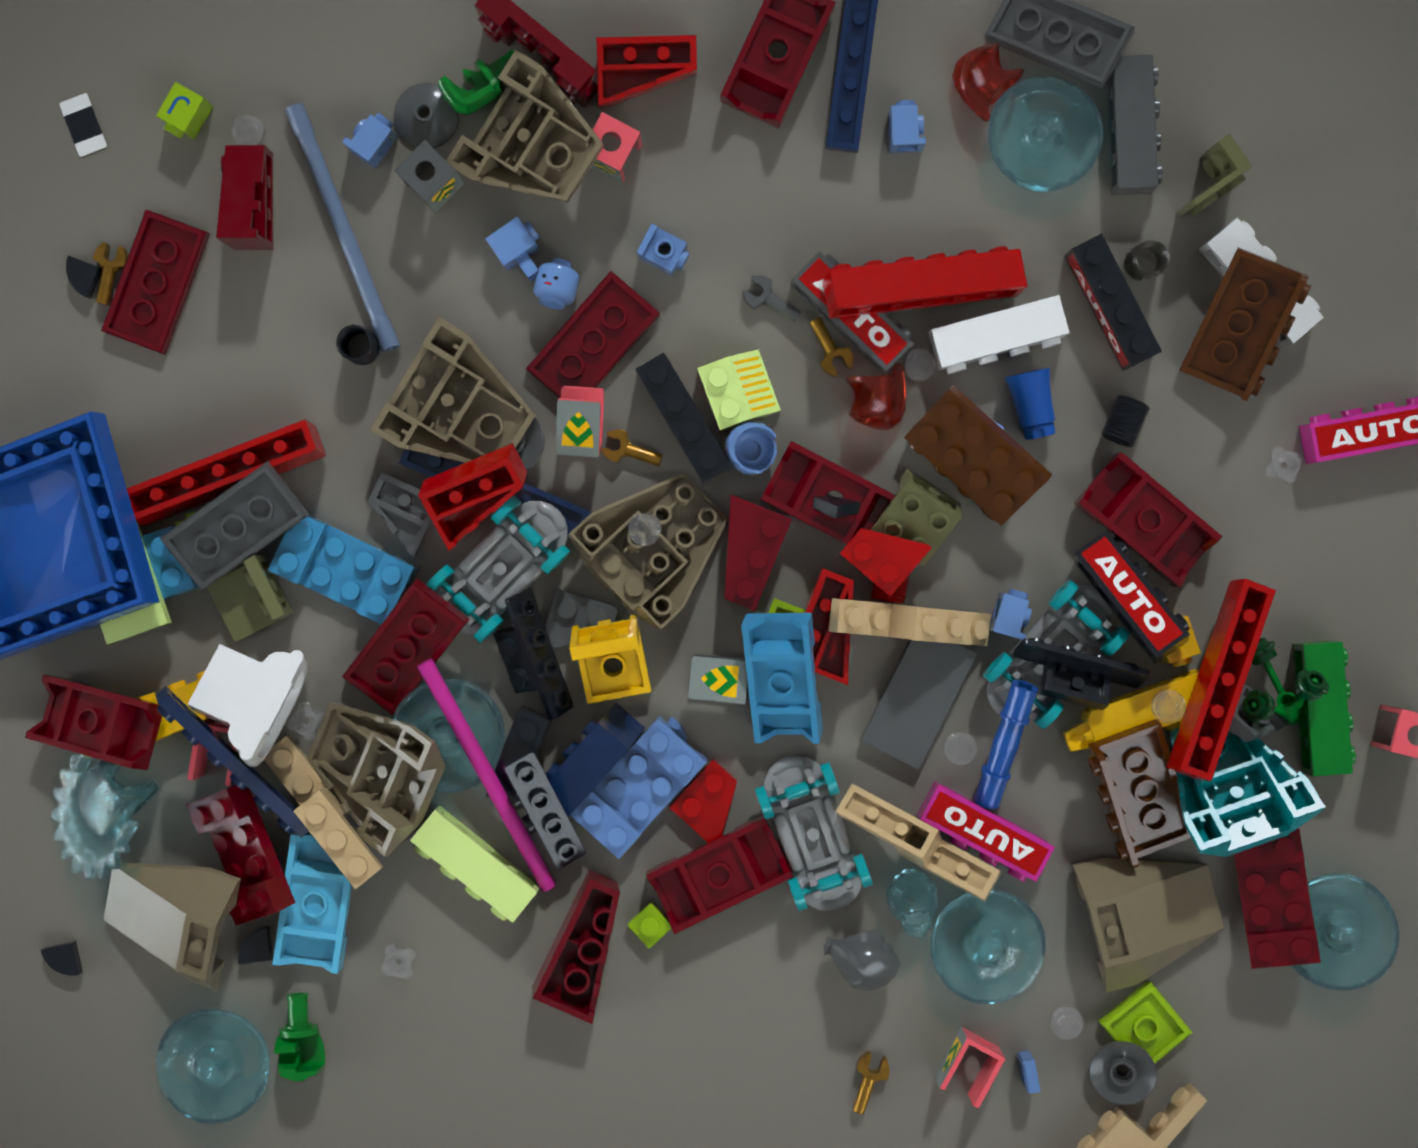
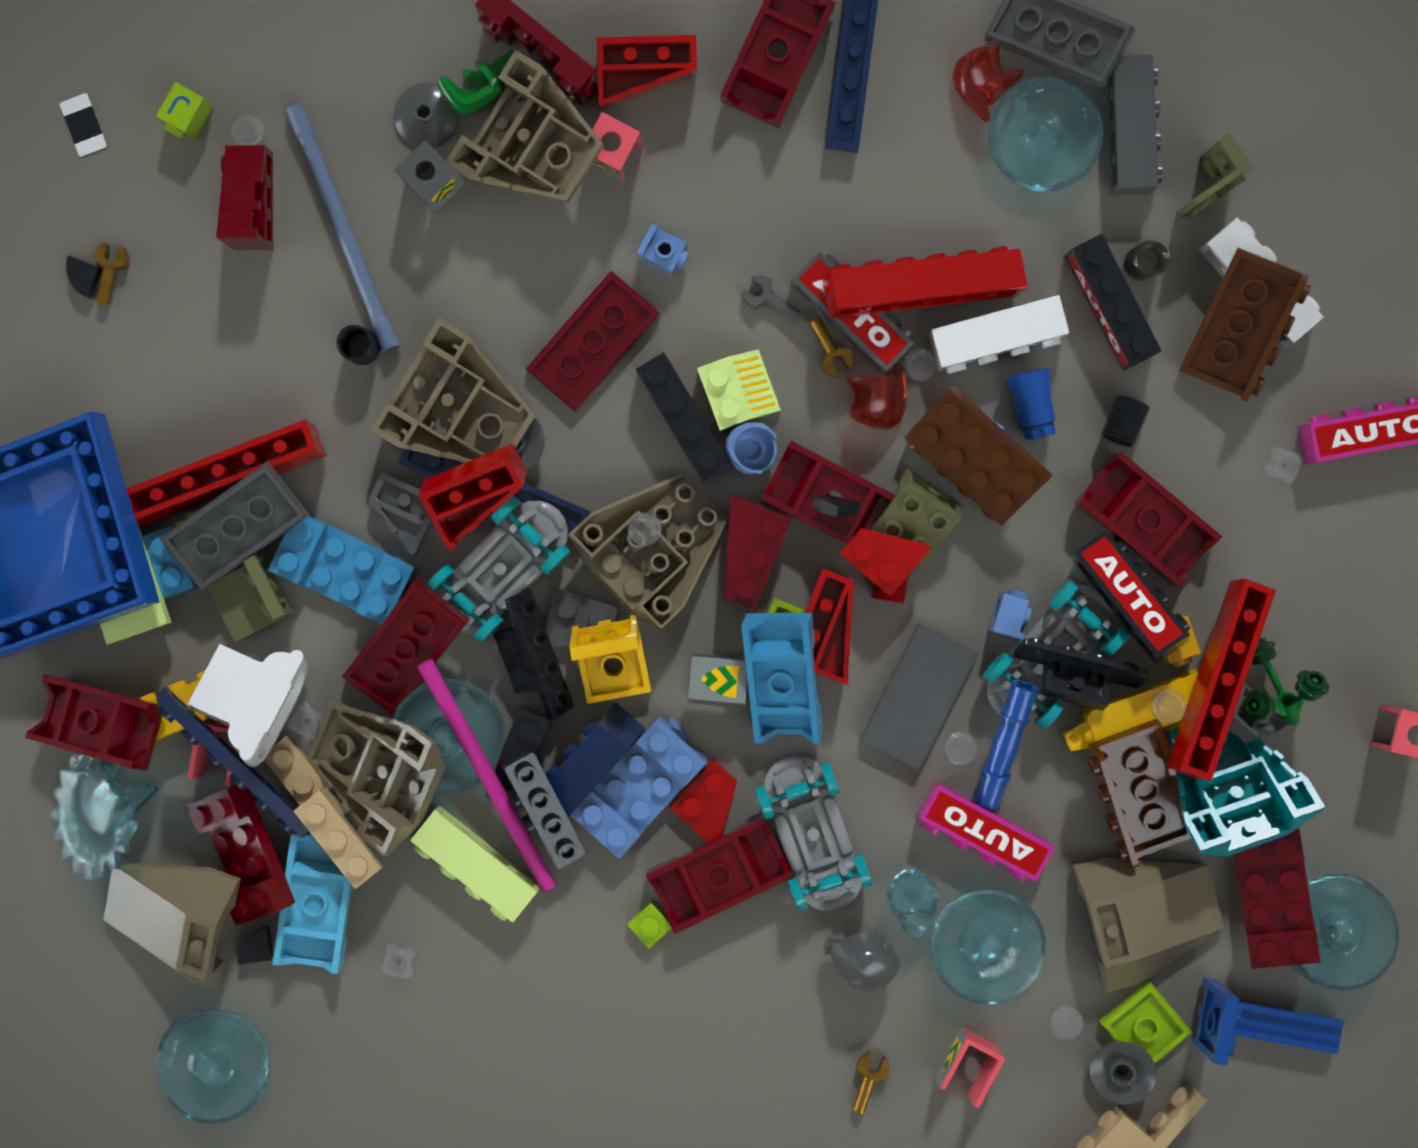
(63, 958): black tile -> none
(155, 282): dark red tile -> none
(299, 1043): green piece -> none
(371, 139): medium blue brick -> none
(514, 245): medium blue brick -> none
(556, 284): medium blue head -> none
(577, 957): dark red wedge -> none
(580, 421): piece -> none
(630, 450): pearl gold bar -> none
(905, 128): medium blue brick -> none
(909, 622): tan bracket -> none
(918, 842): tan bracket -> none
(1028, 1072): medium blue tile -> none
(1225, 1015): none -> blue bracket
(1325, 722): green brick -> none

